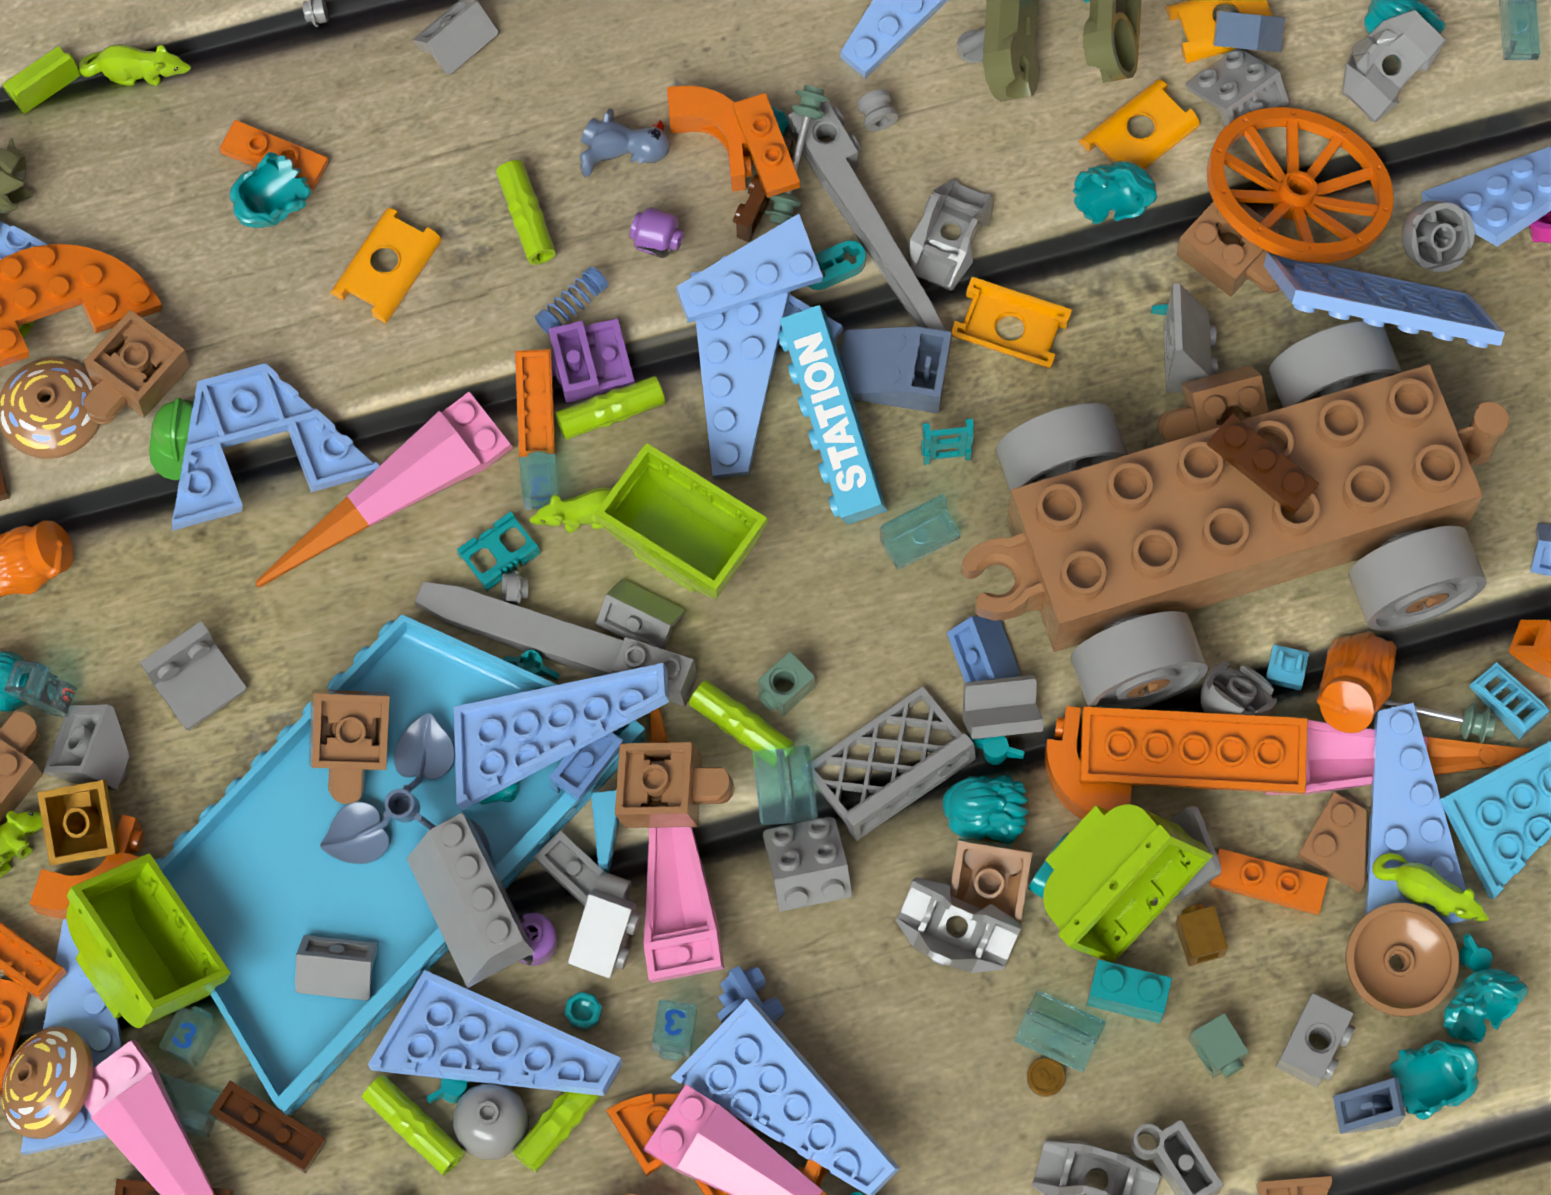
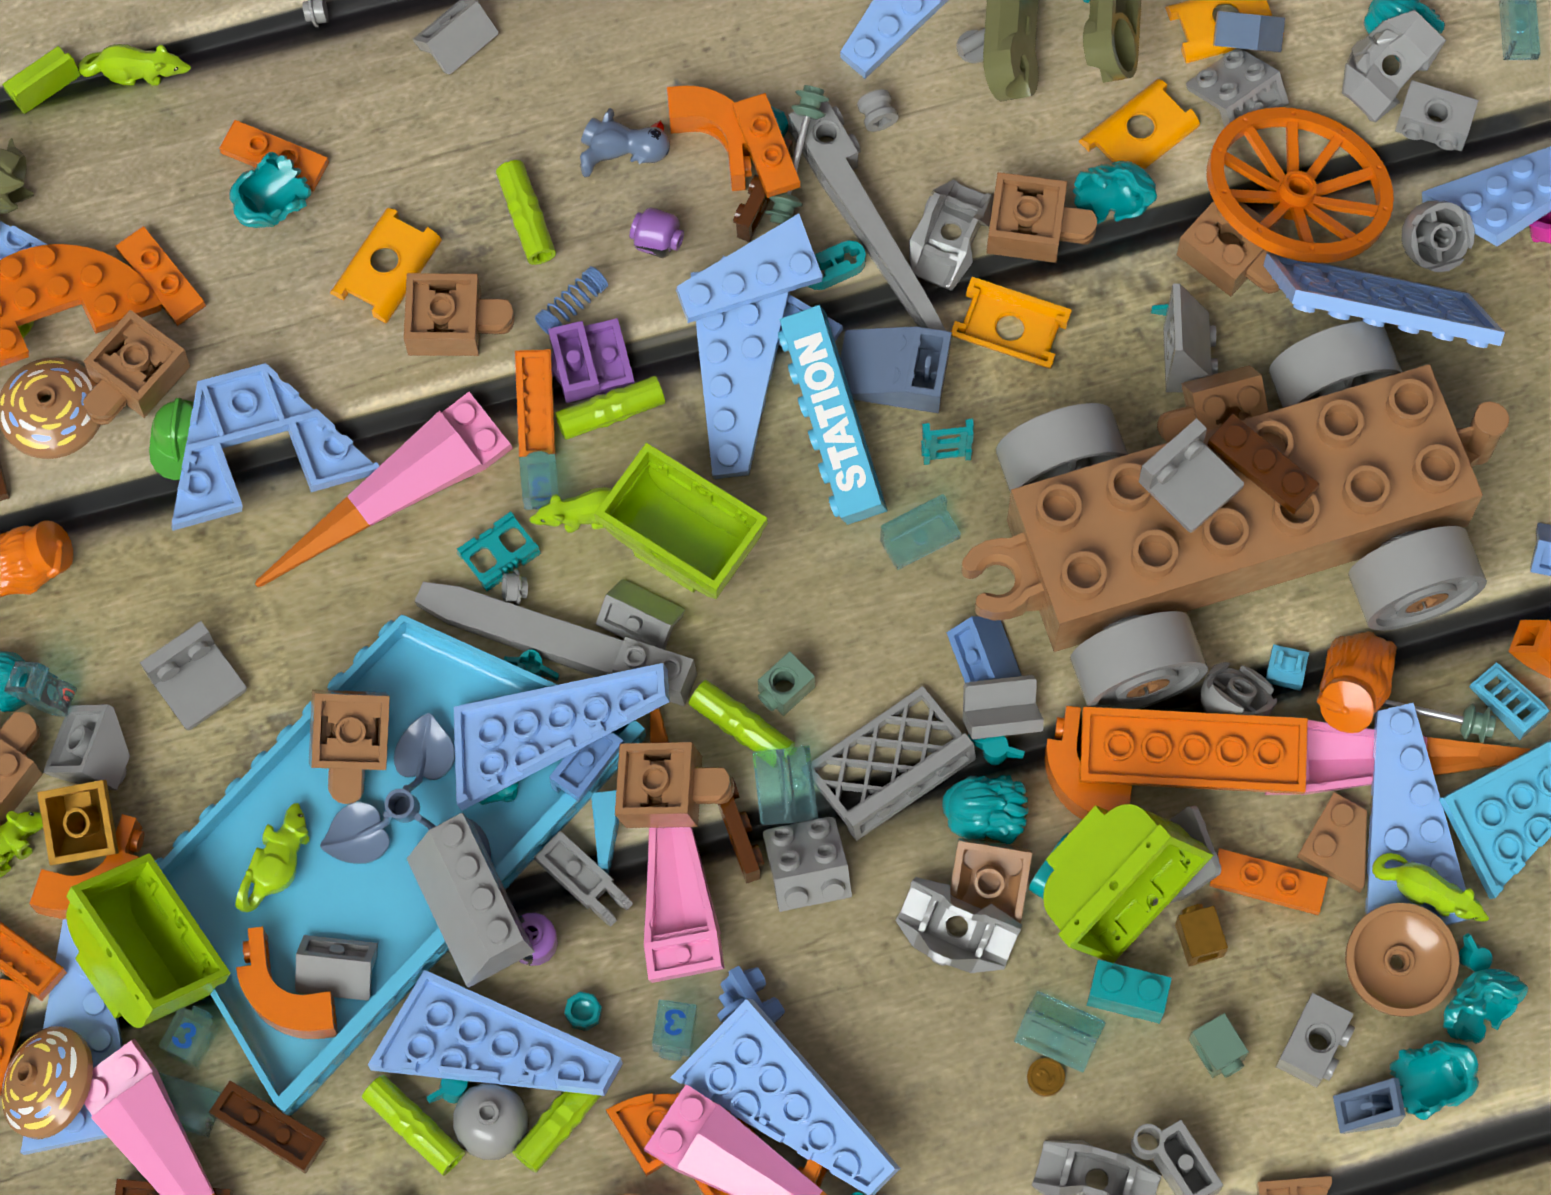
(162, 275): none -> orange plate
(276, 864): none -> lime animal
(292, 1014): none -> orange arch
(454, 302): none -> medium nougat brick
(605, 927): hinge -> none
(737, 827): none -> reddish brown plate
(1039, 204): none -> medium nougat brick
(1189, 478): none -> light grey bracket
(1452, 108): none -> light grey brick

